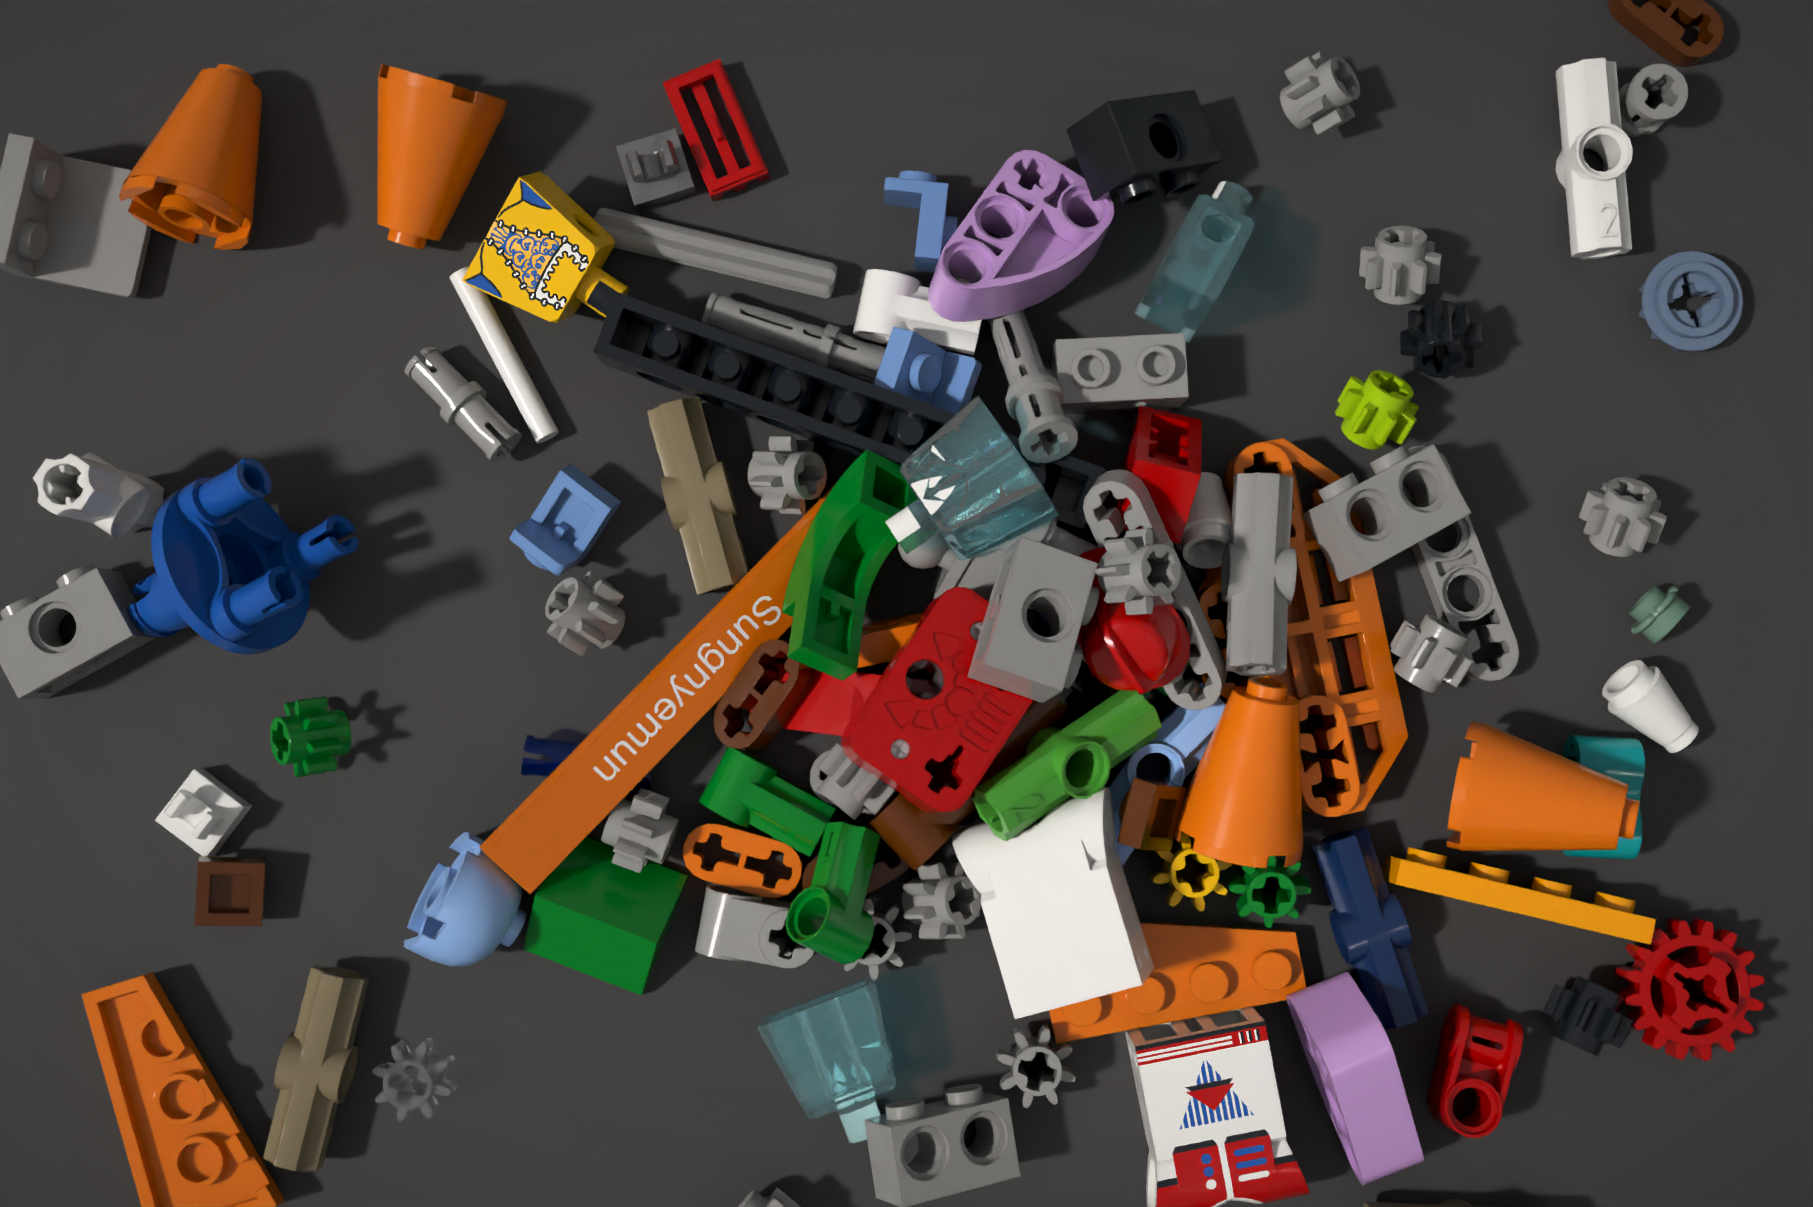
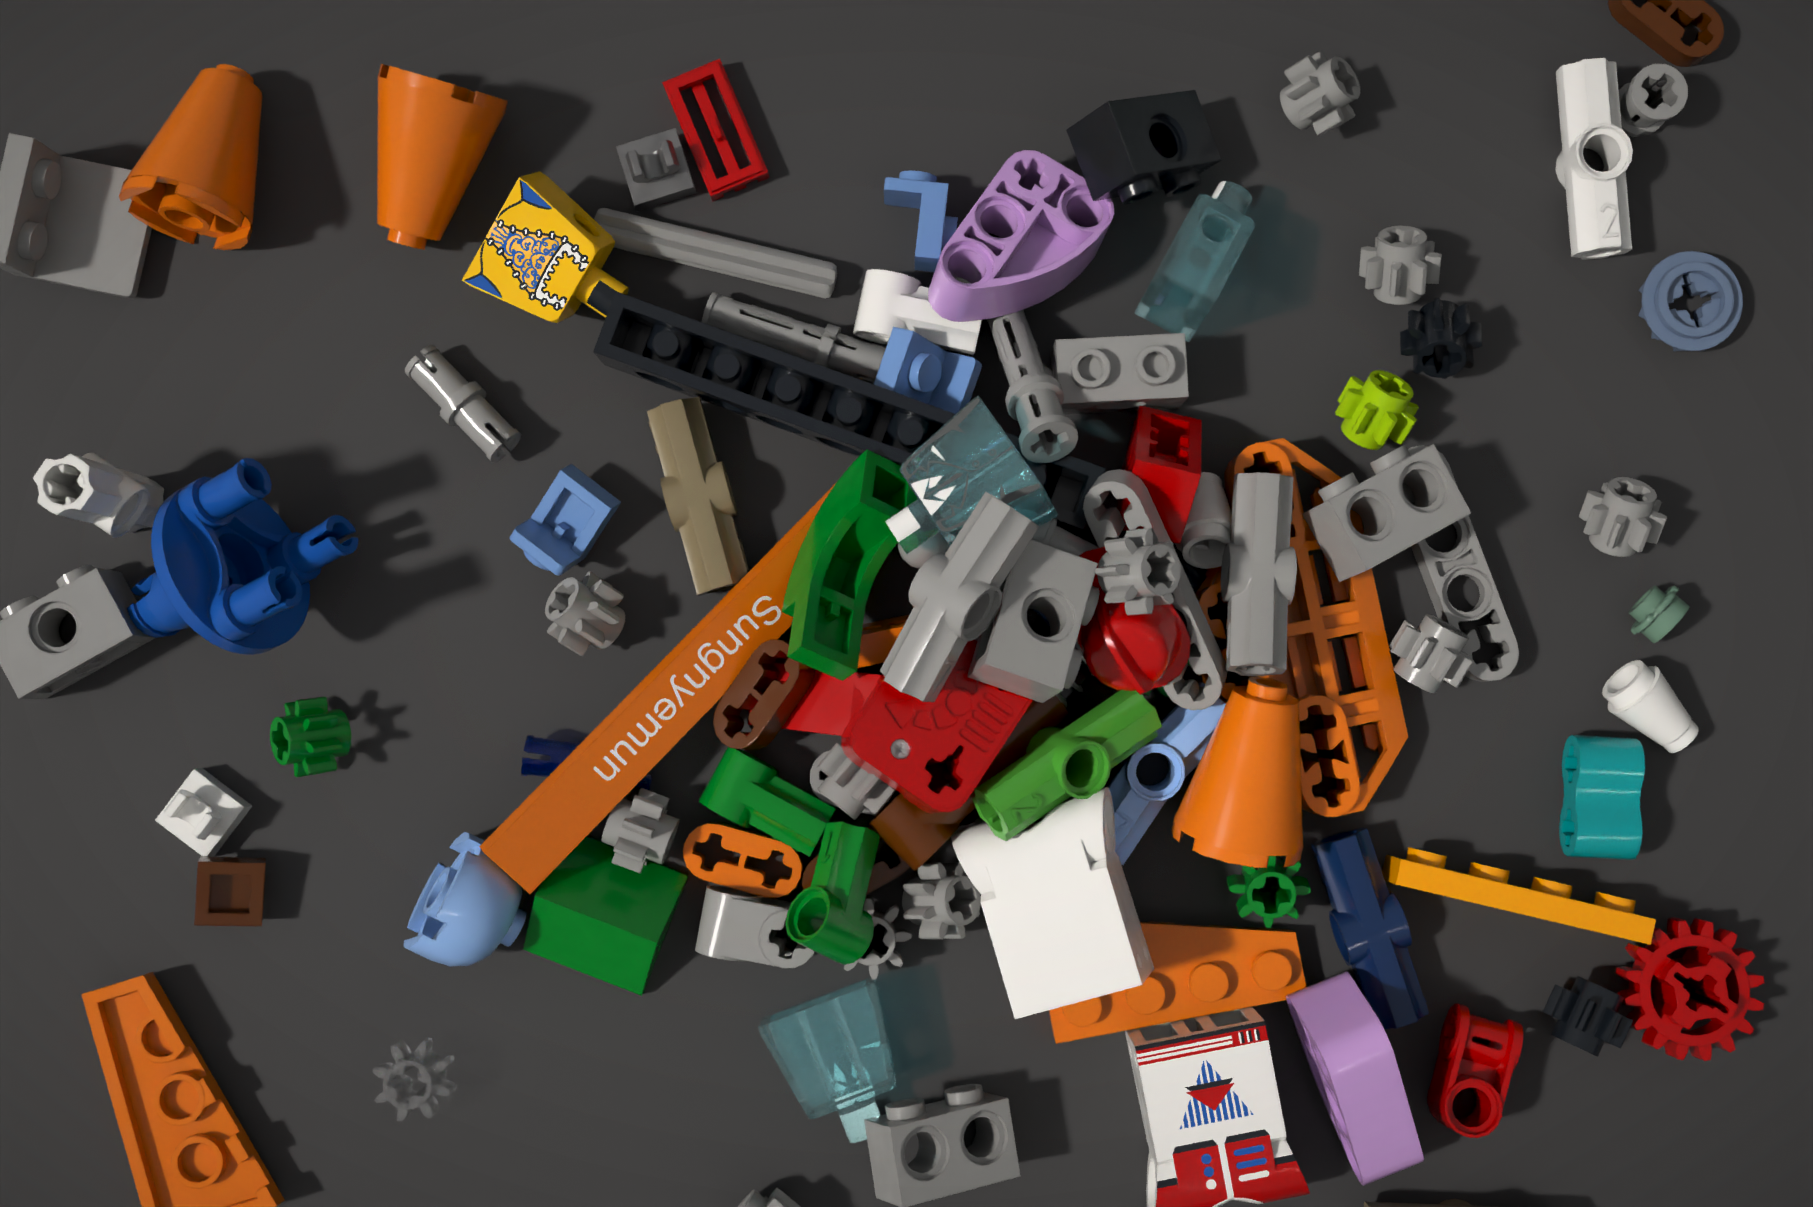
(316, 1068): dark tan piece -> none
(506, 359): white bar -> none
(787, 474): light grey gear -> none
(956, 598): none -> light grey piece
(1045, 1081): light grey gear -> none
(1150, 814): reddish brown plate -> none
(1205, 880): yellow gear -> none
(1533, 799): orange cone -> none

